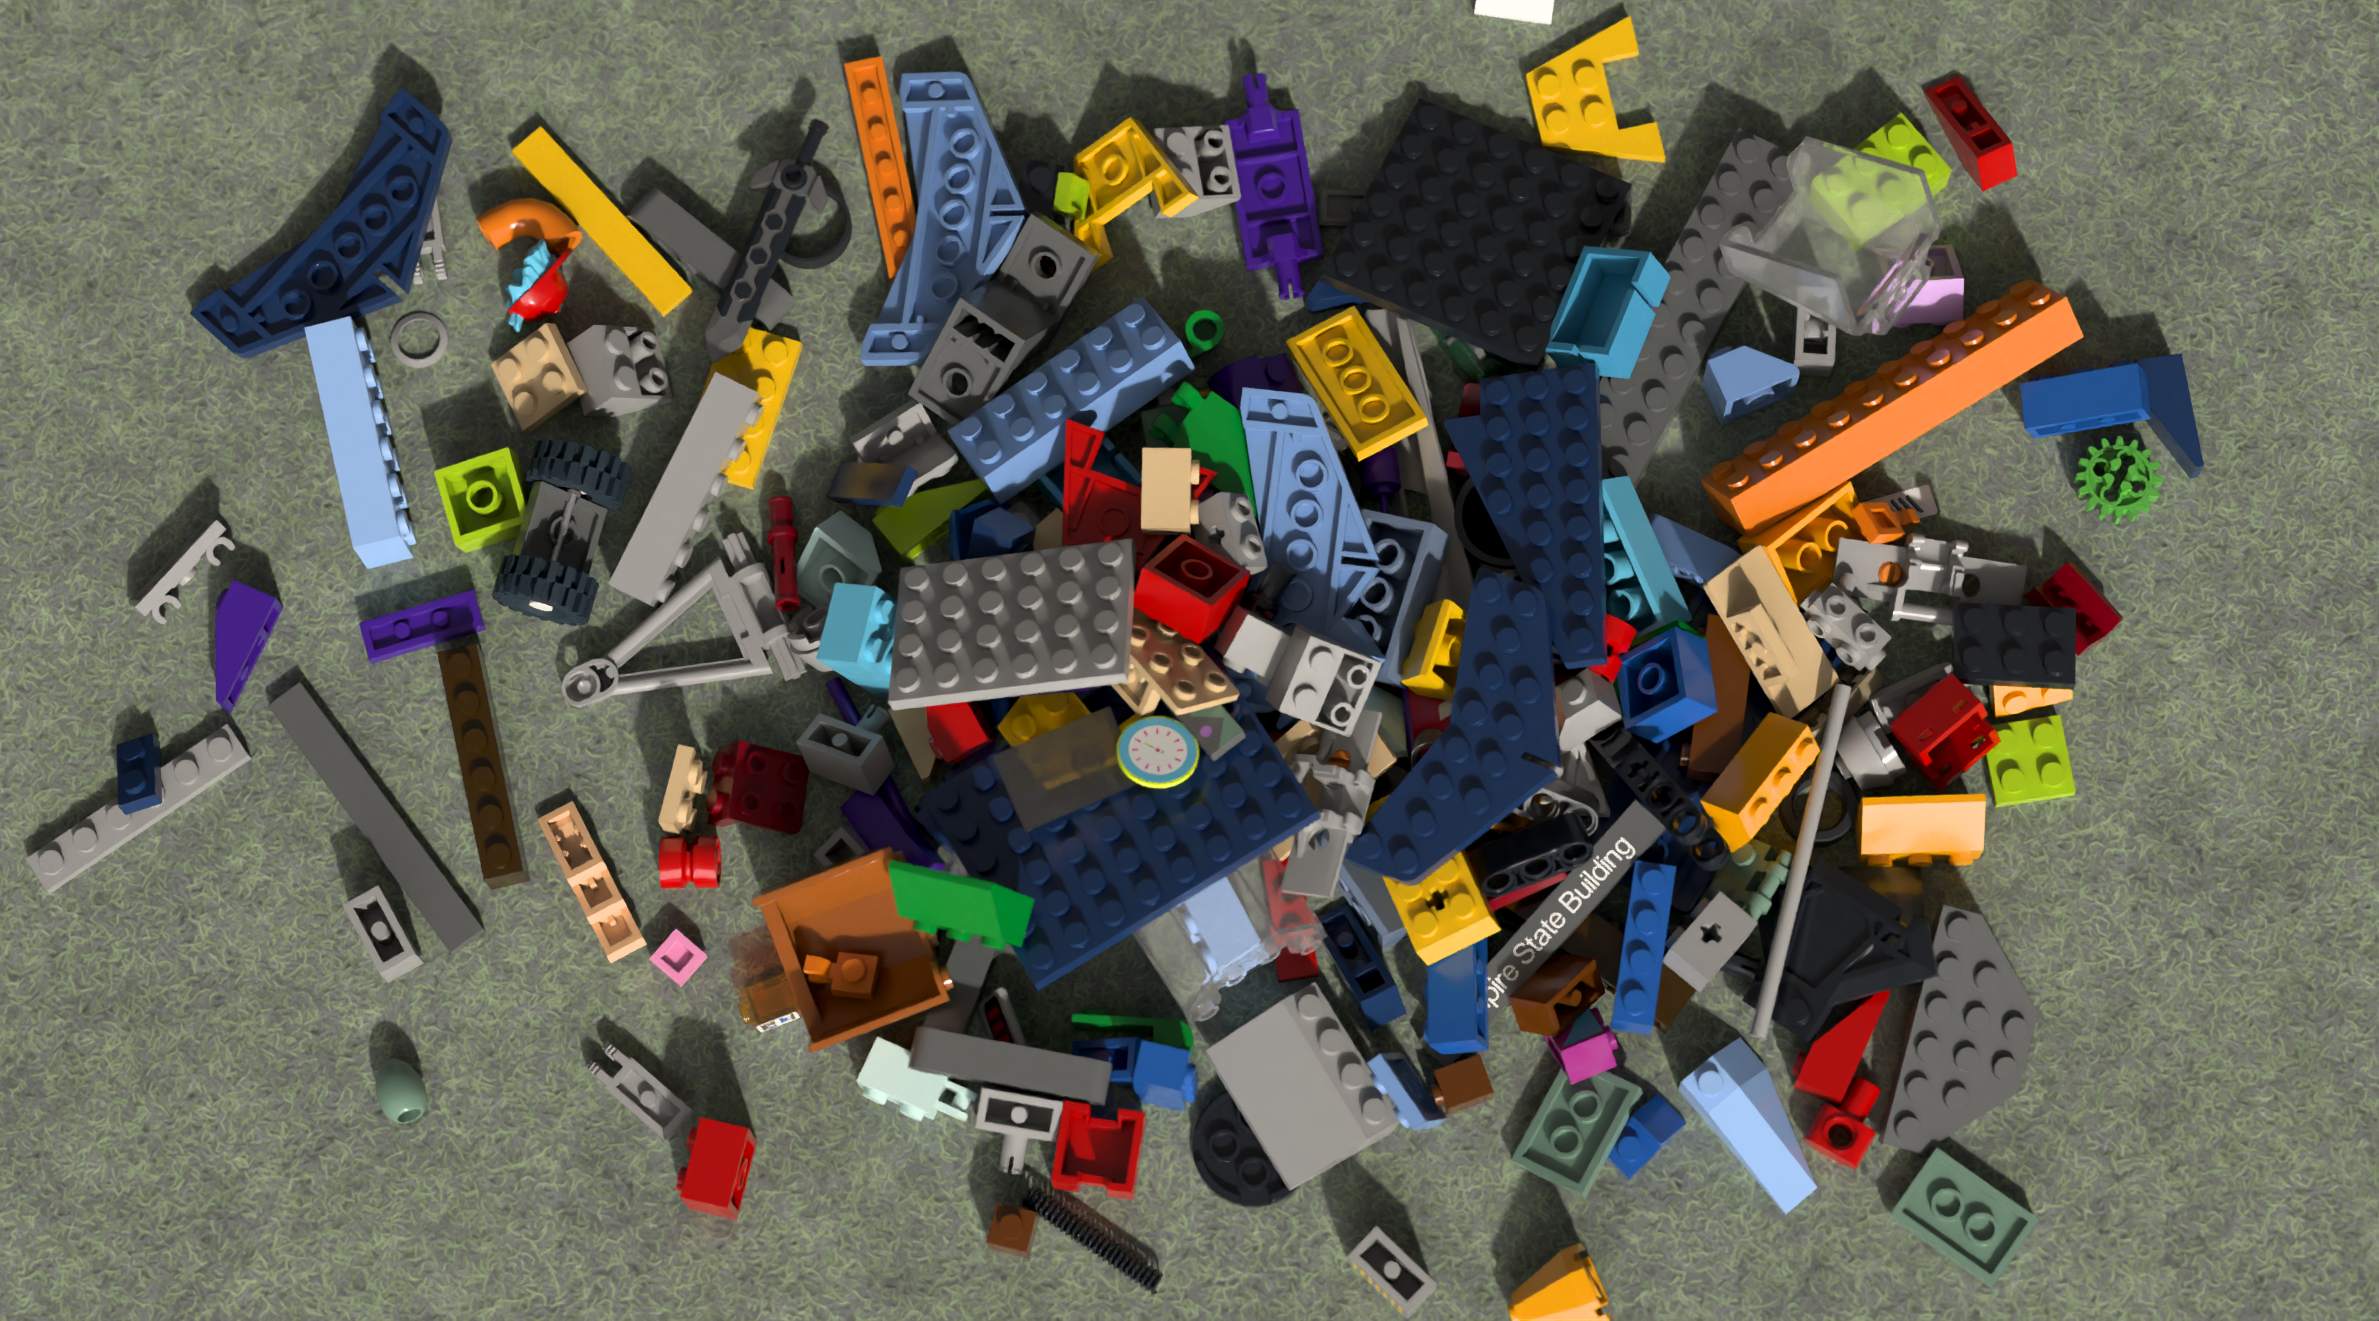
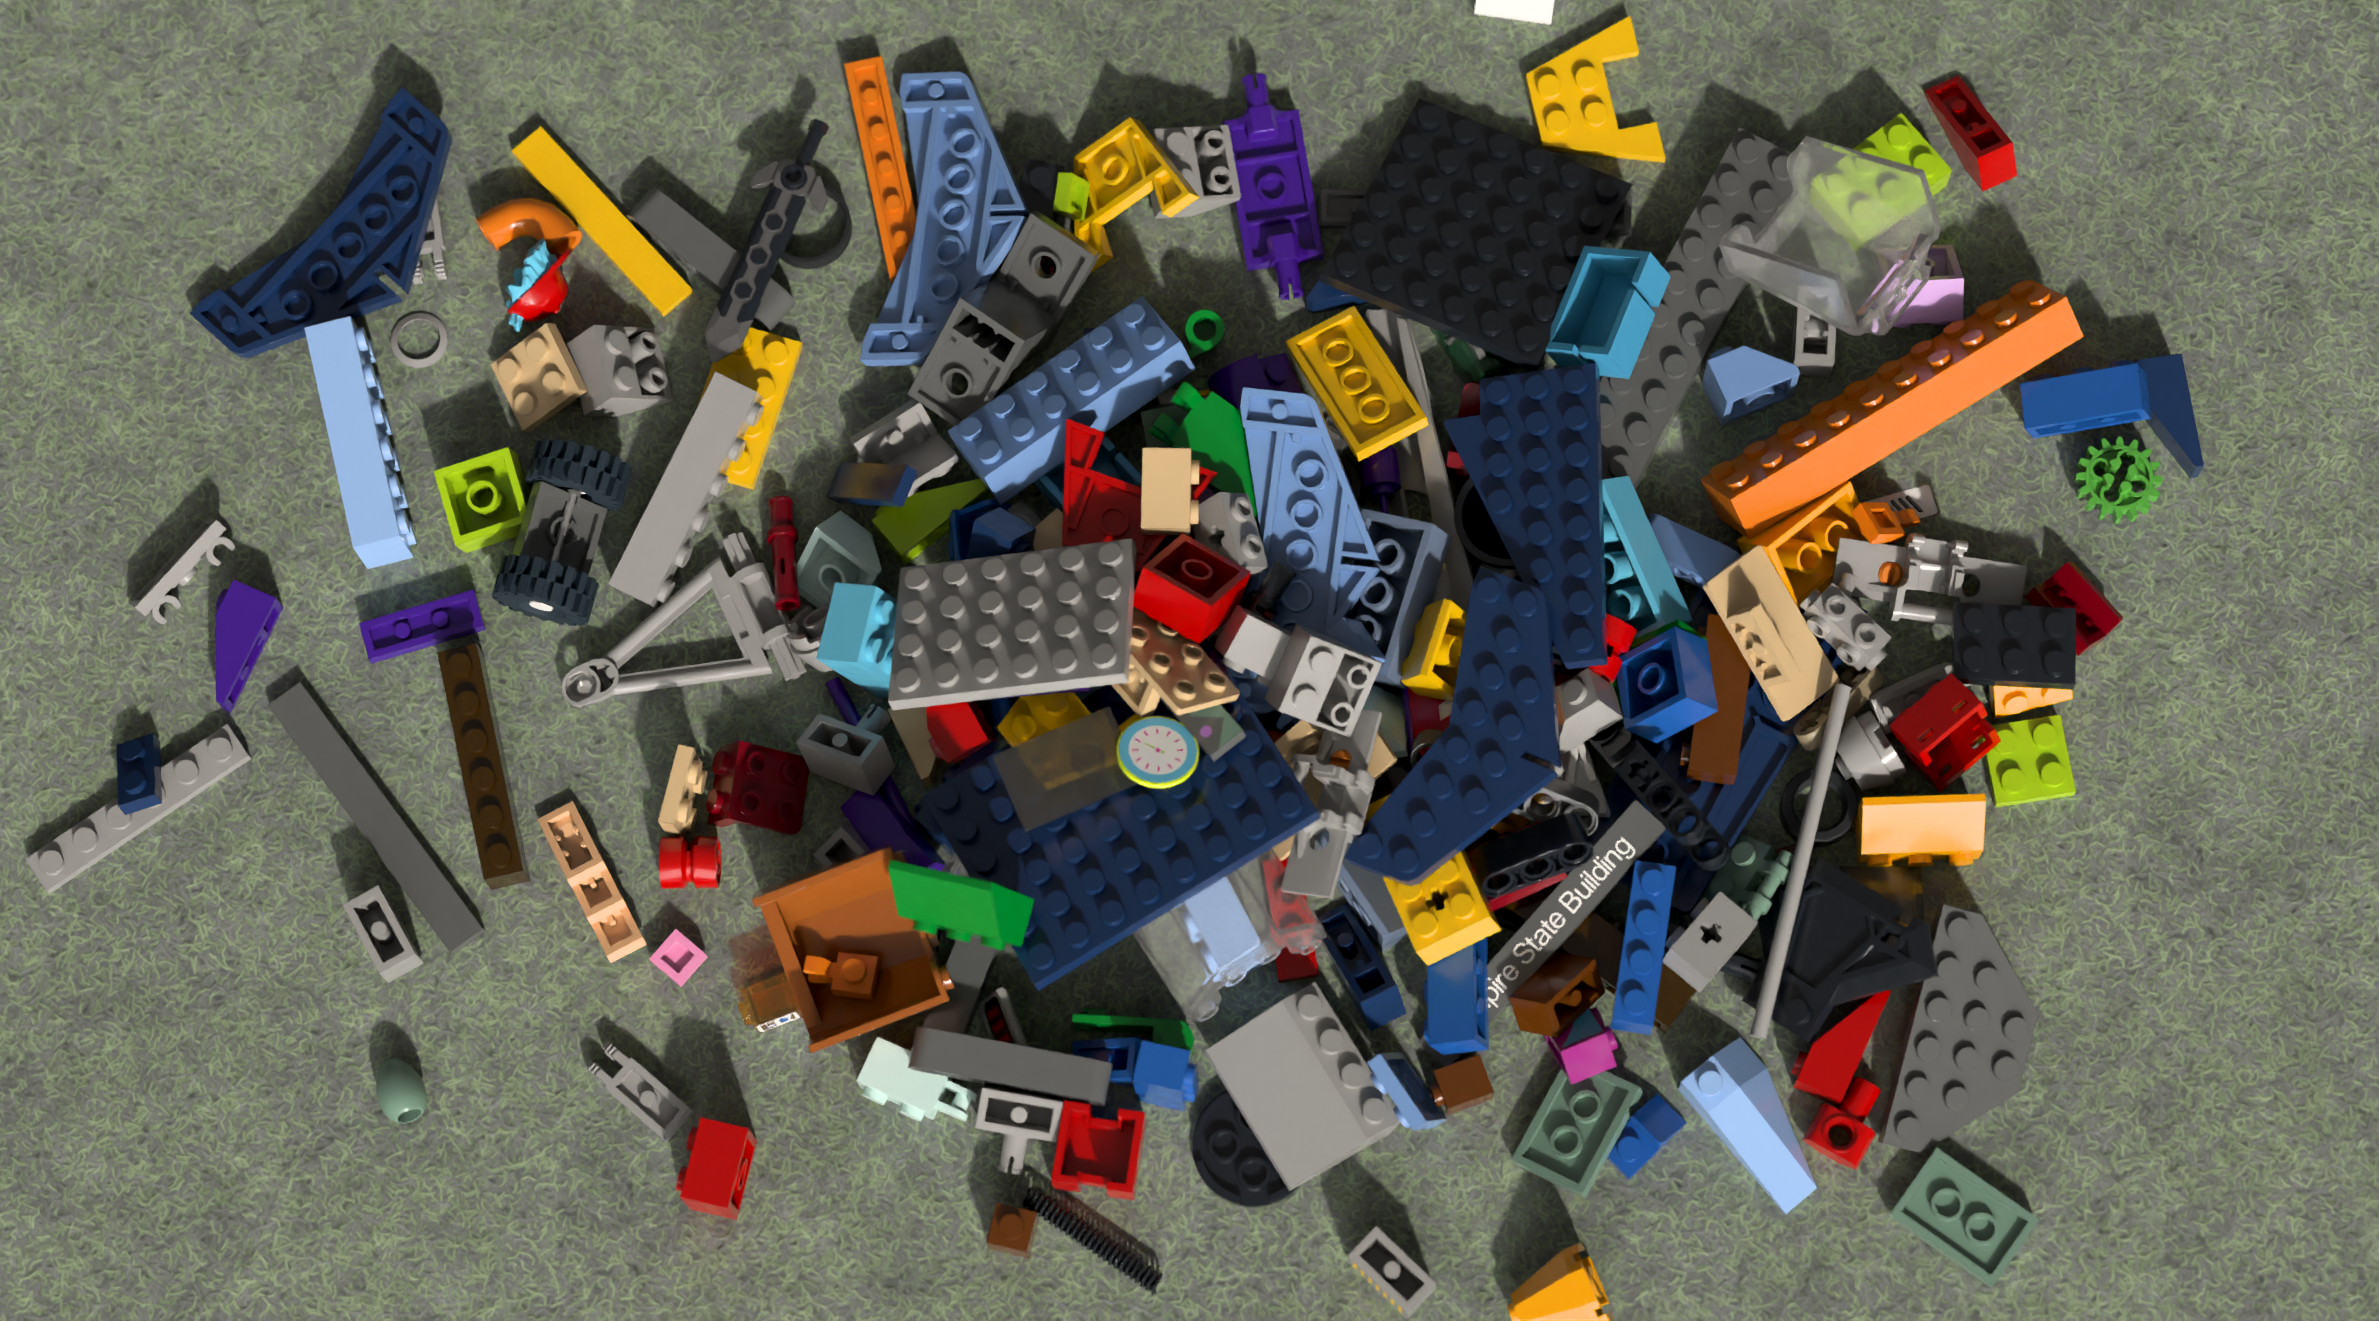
(1759, 778): light orange slope -> none

